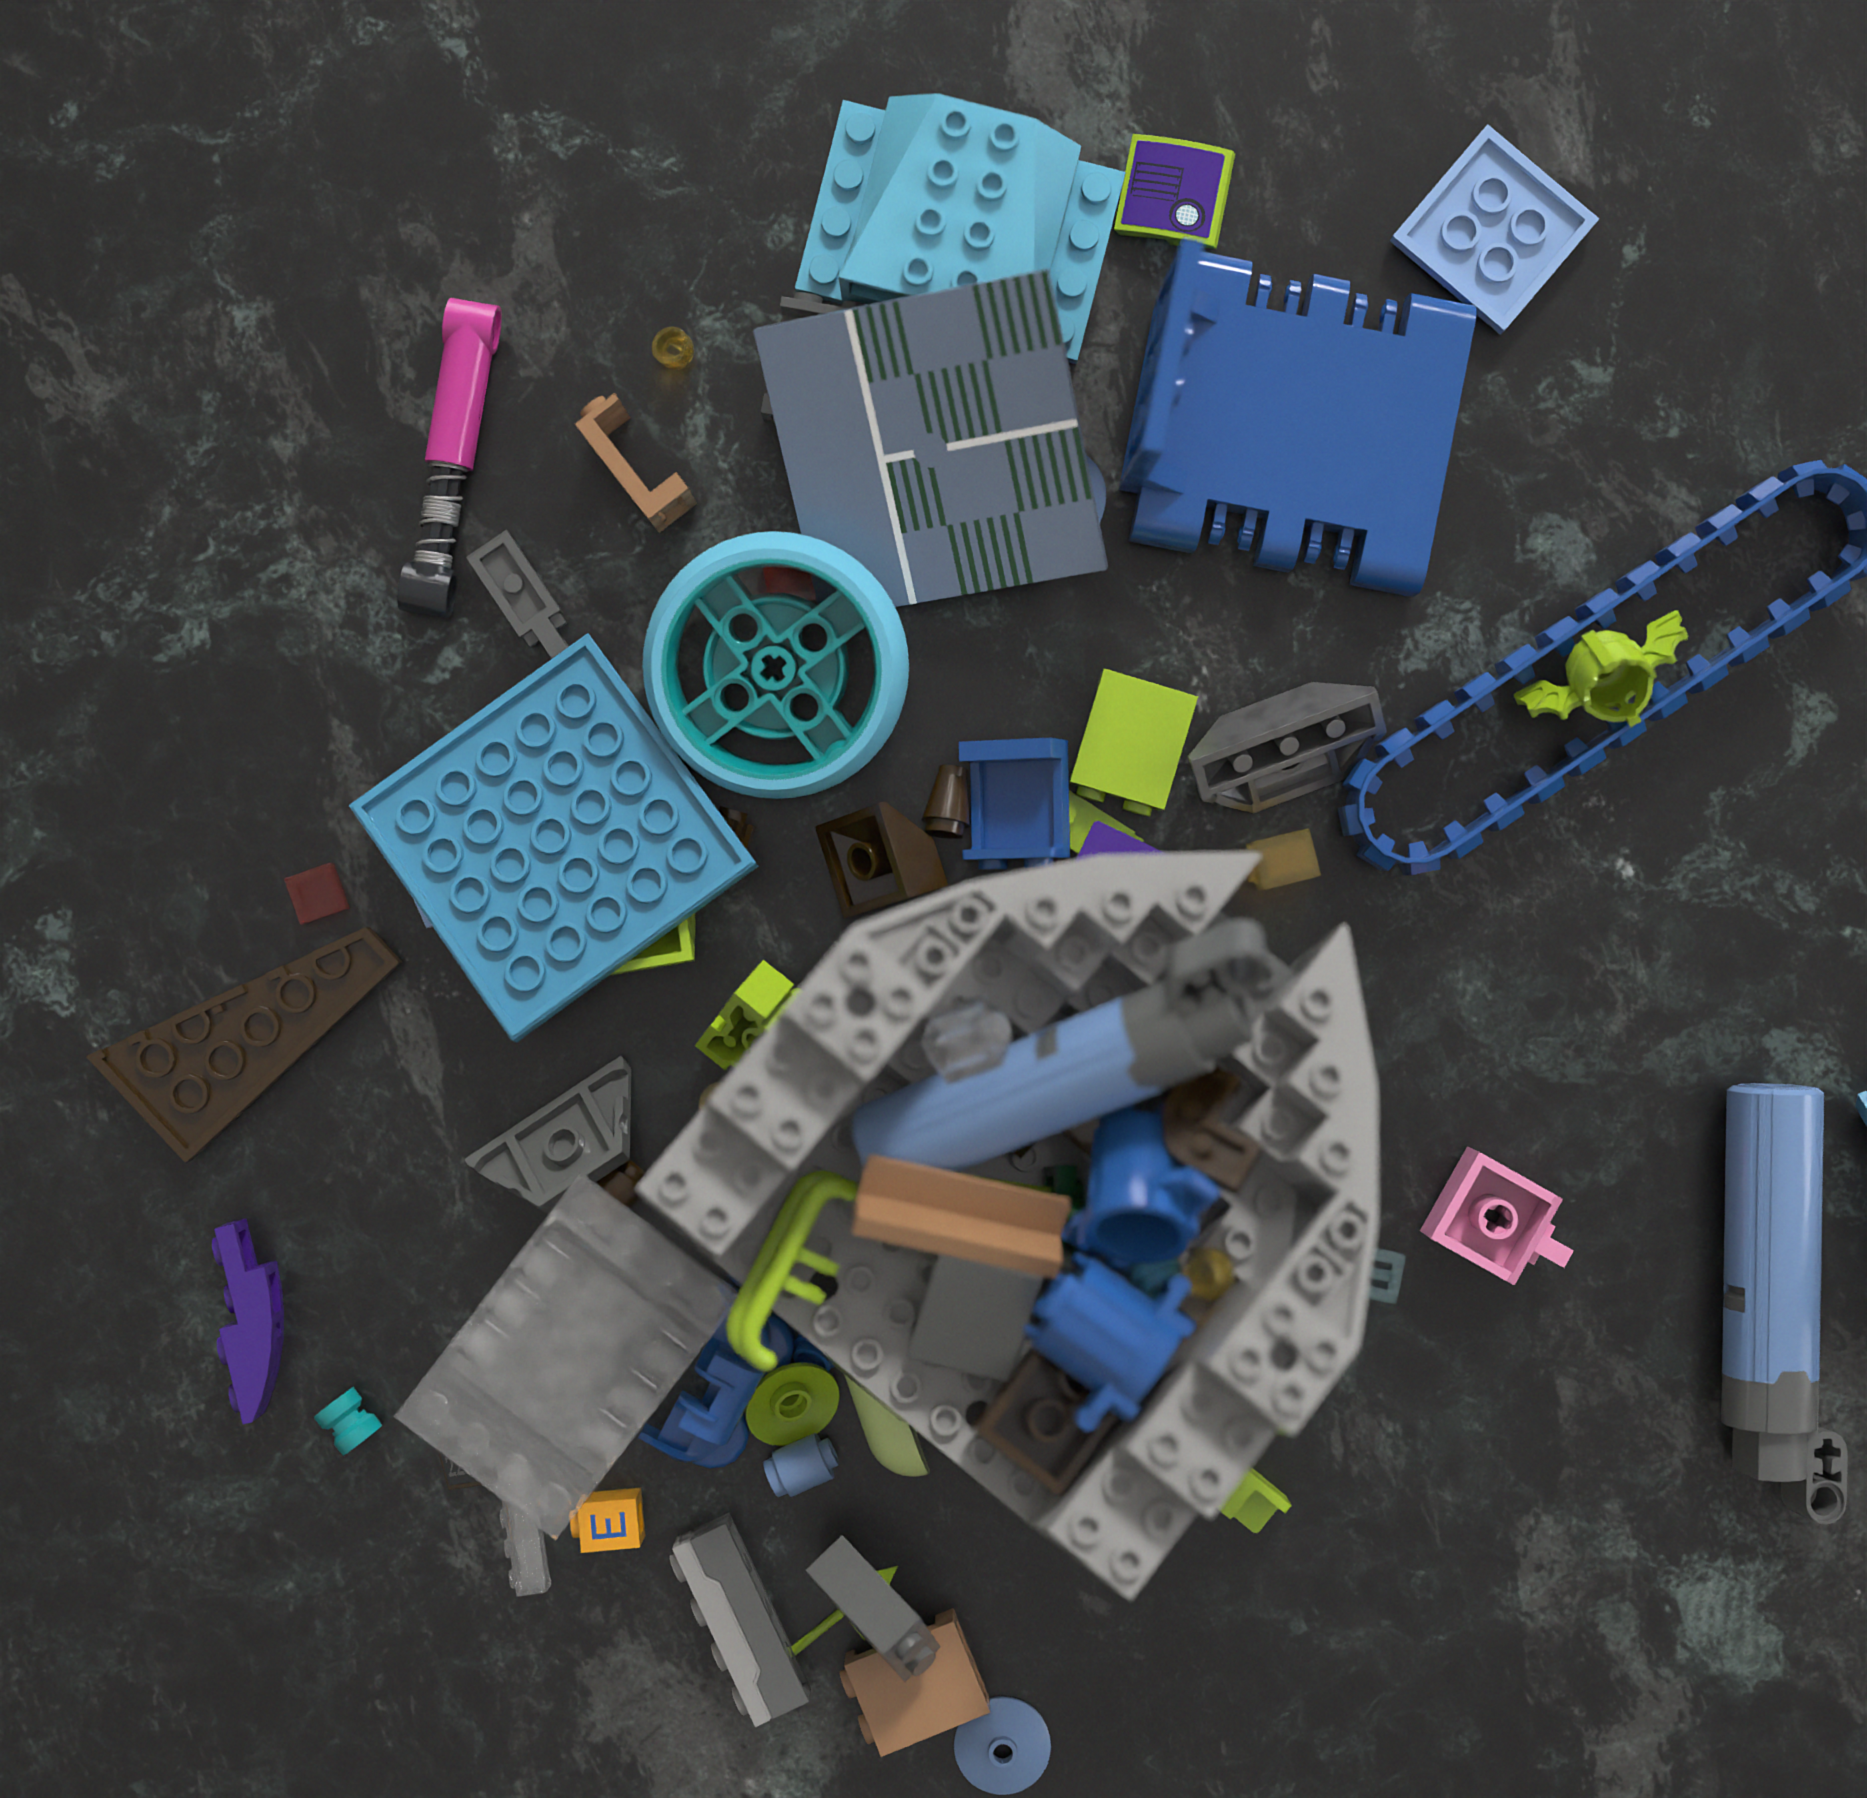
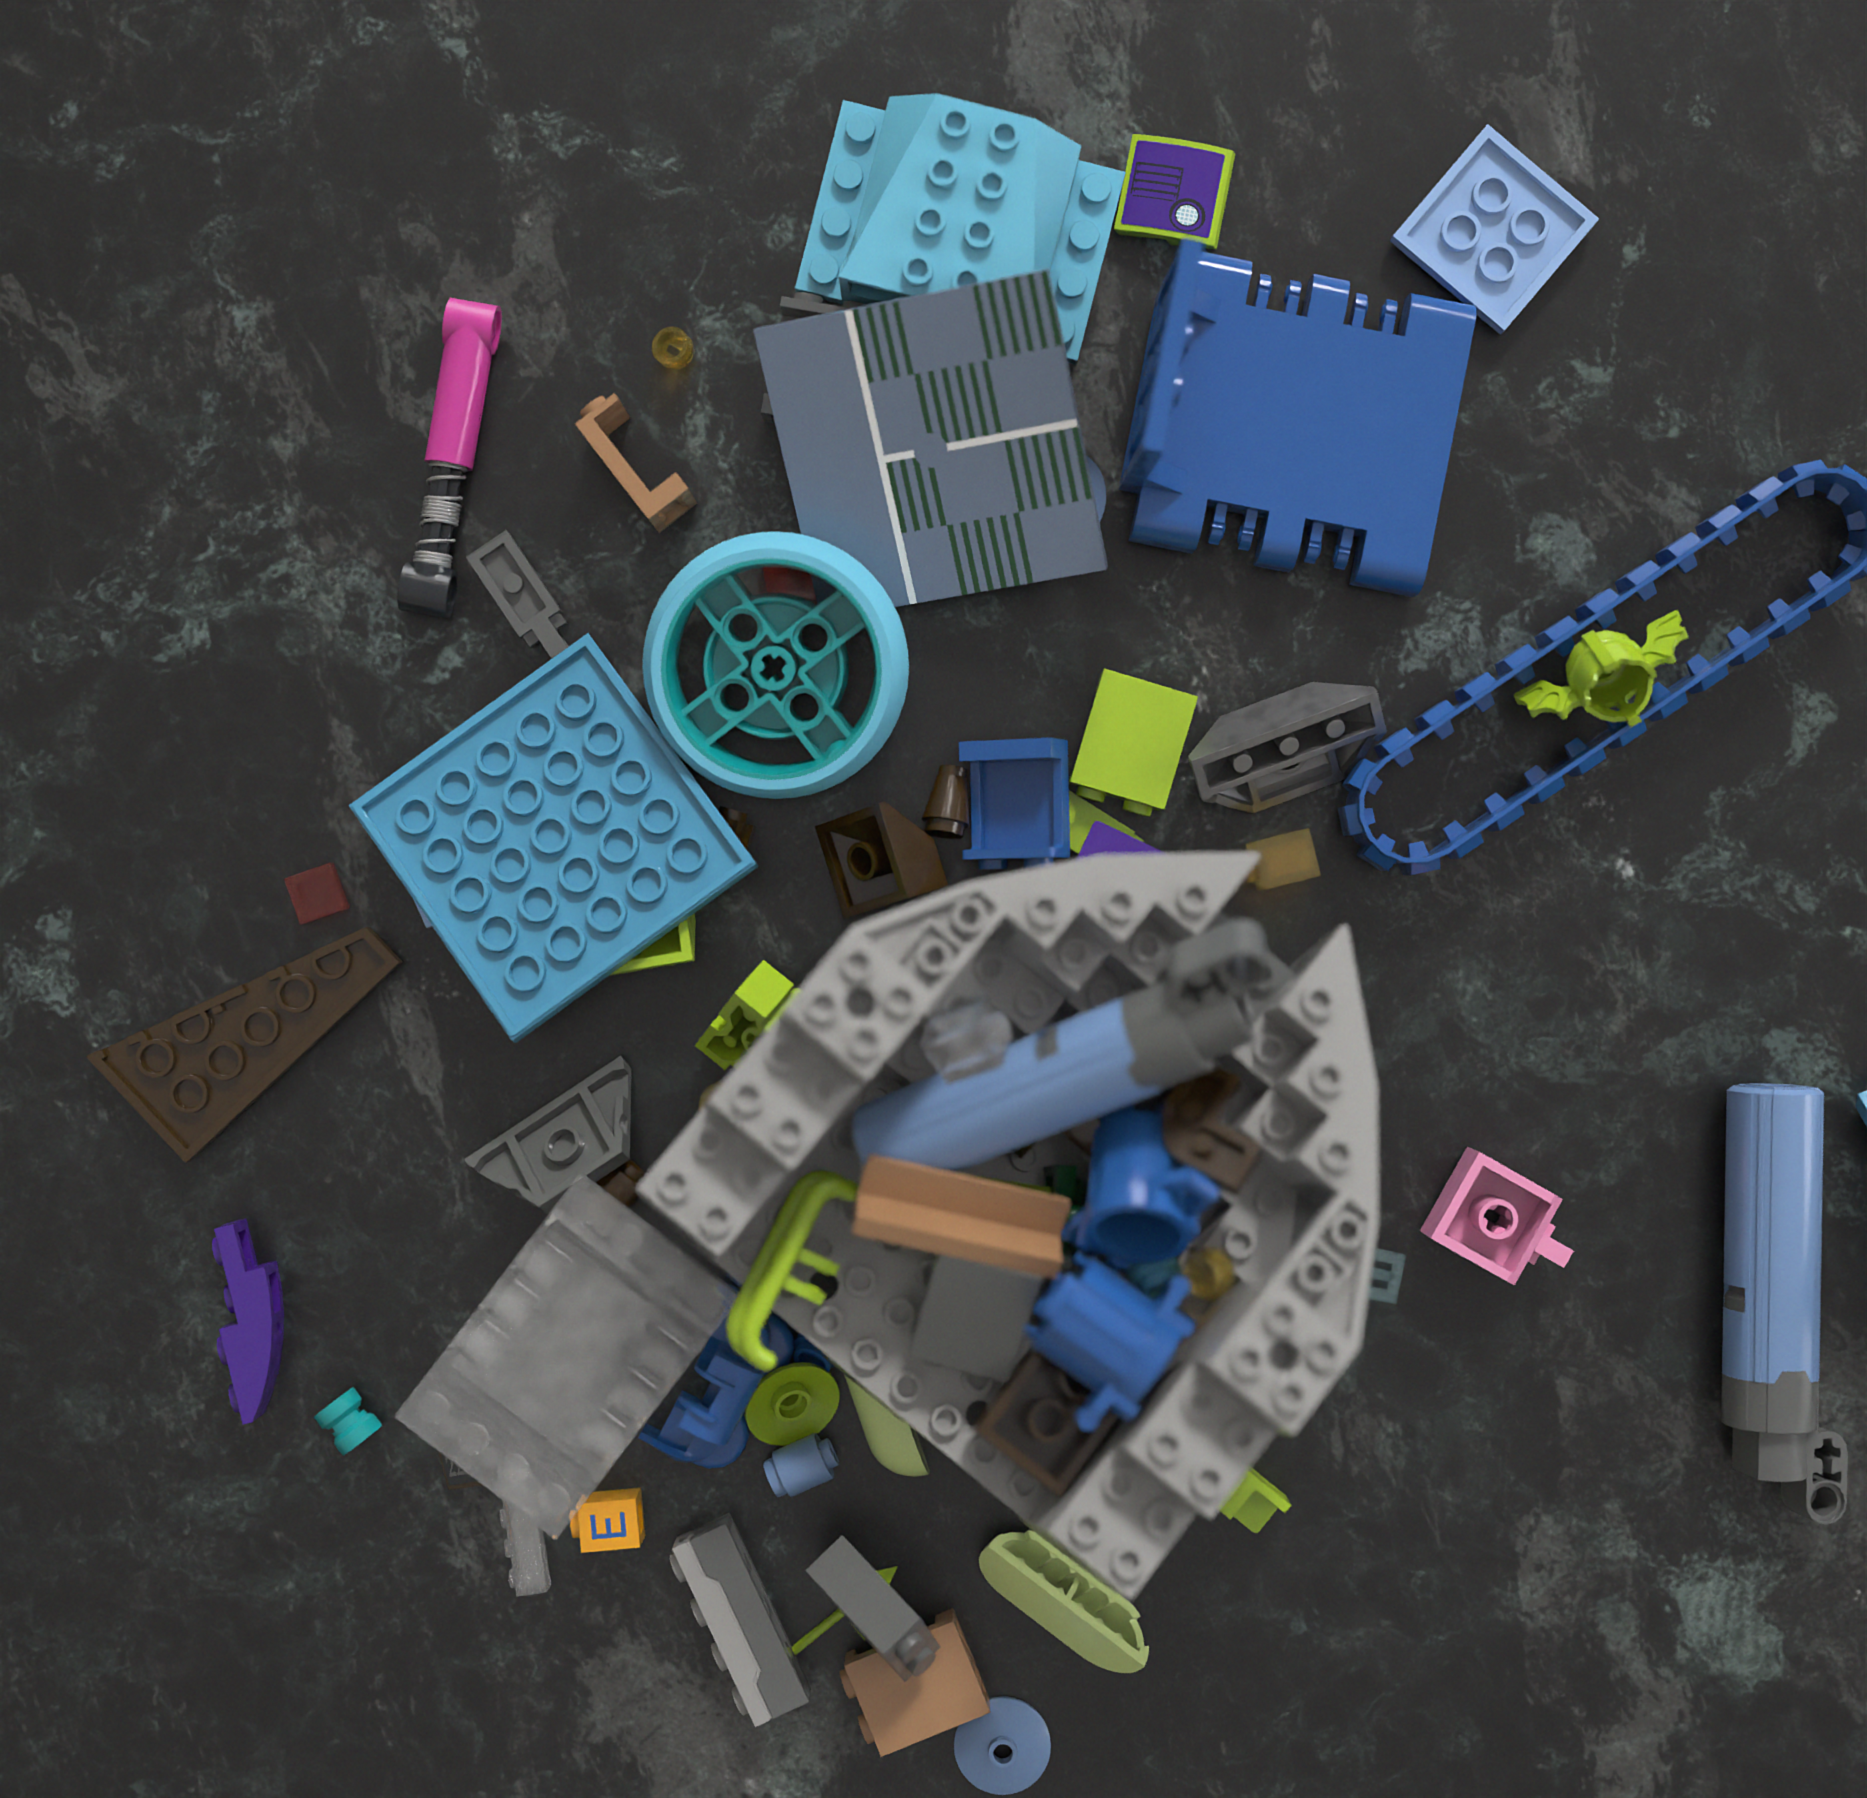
(1065, 1600): none -> yellowish green brick

